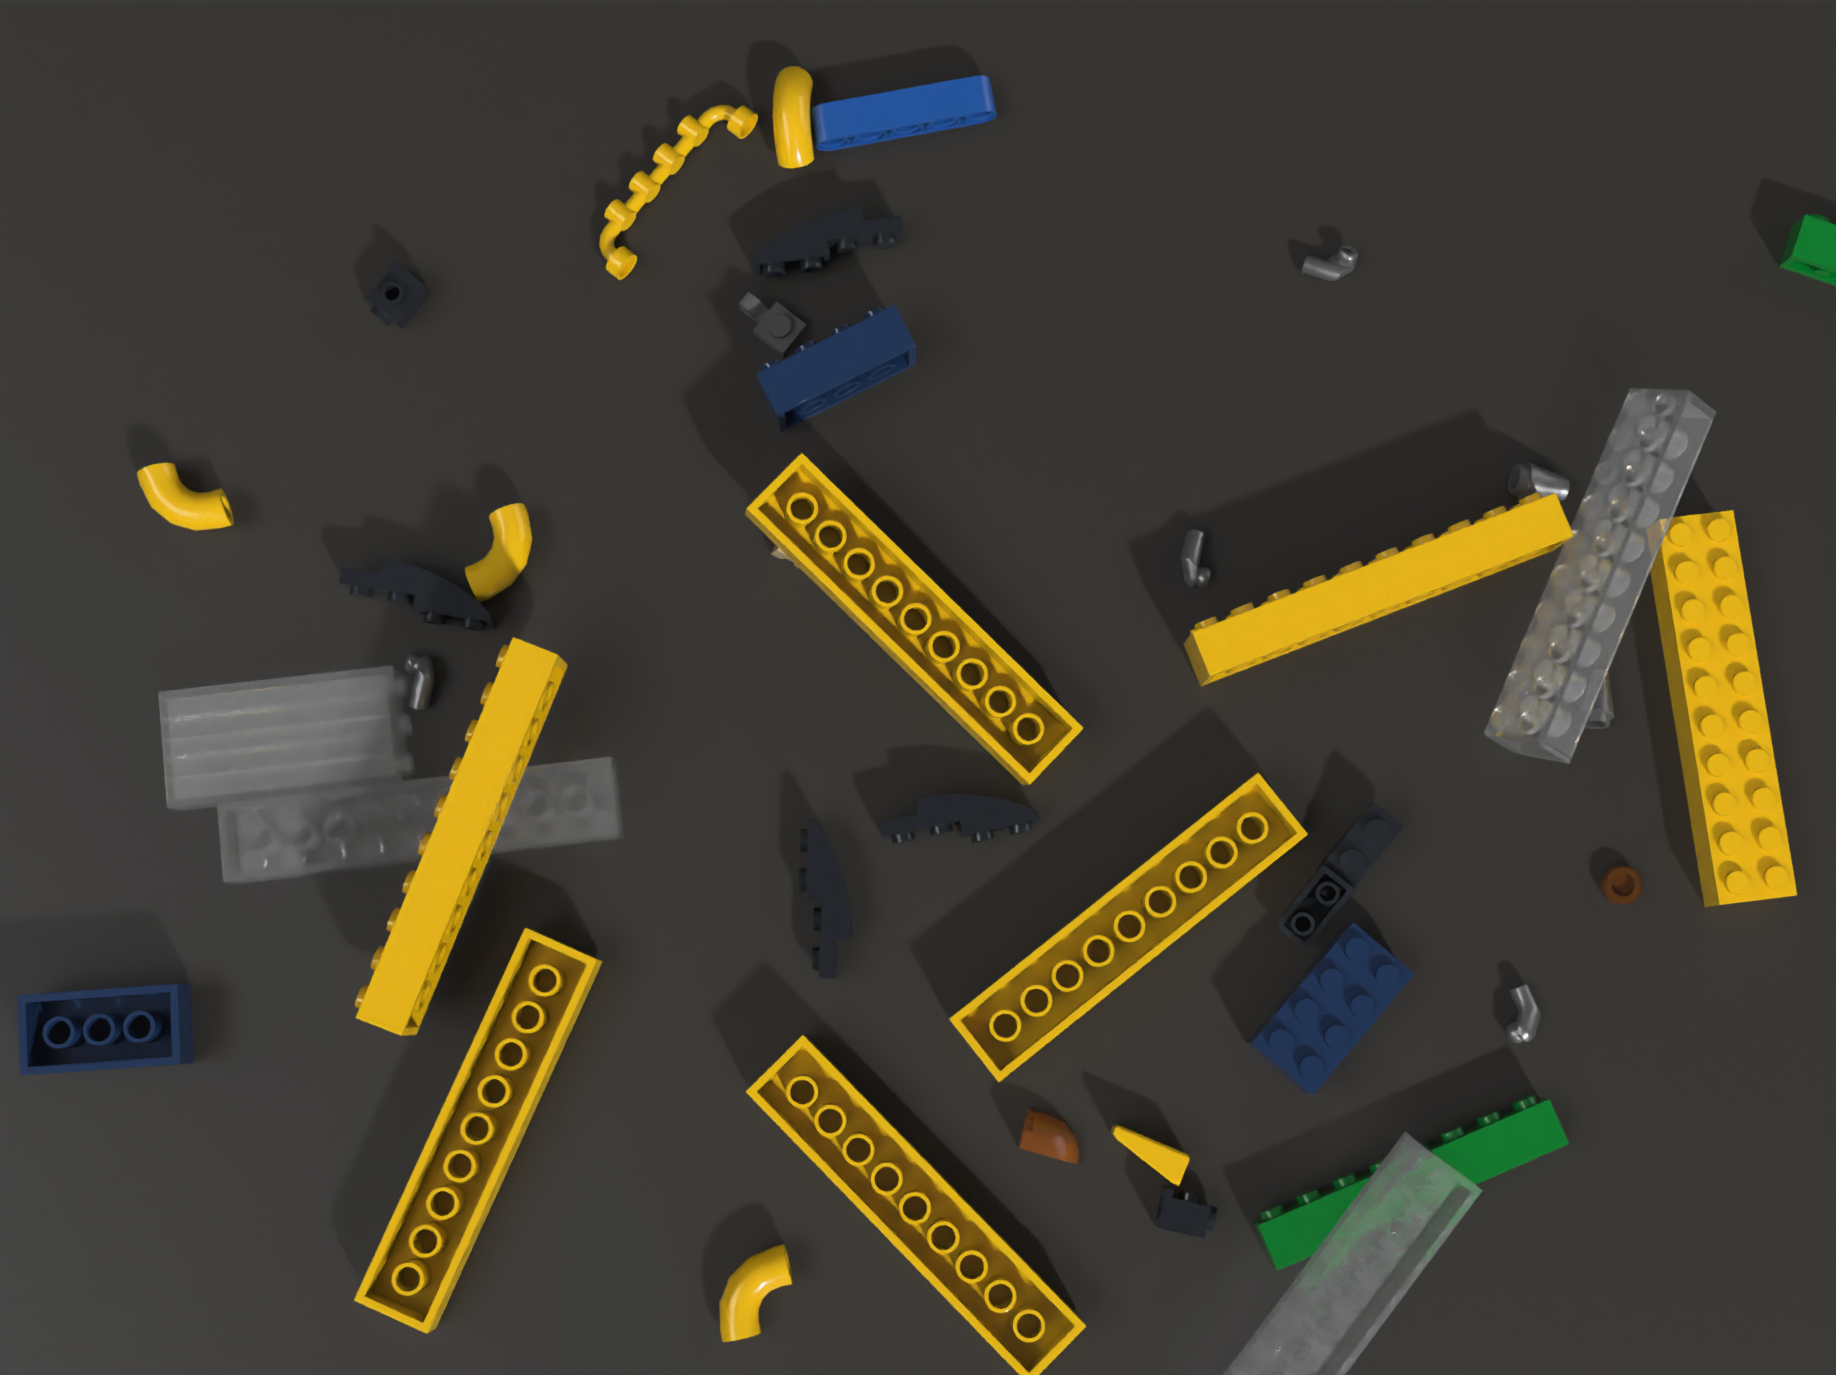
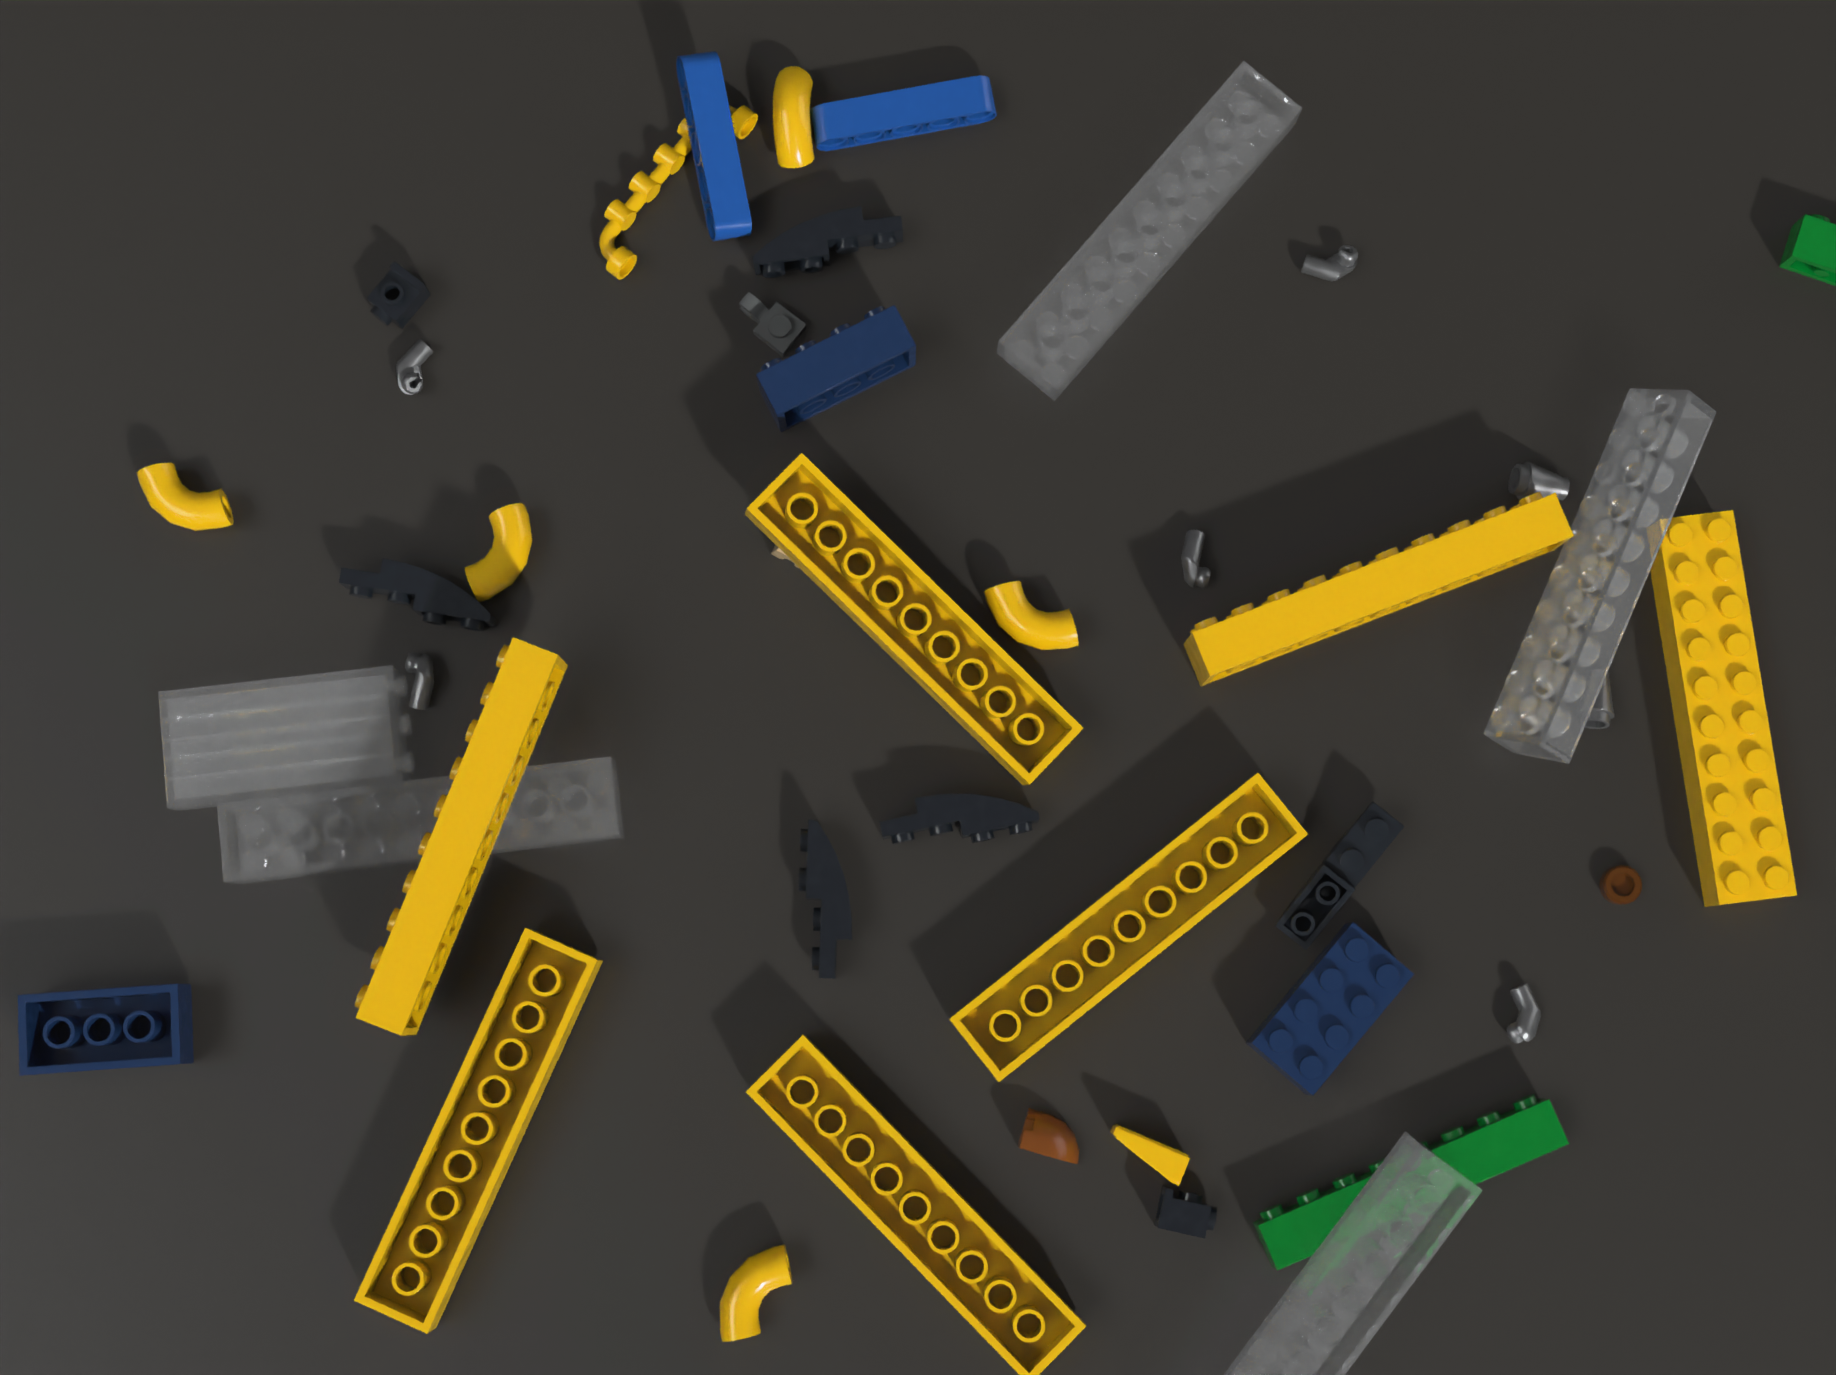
(409, 368): none -> flat silver arm
(714, 145): none -> blue beam
(1027, 623): none -> yellow cylinder
(1148, 230): none -> clear brick

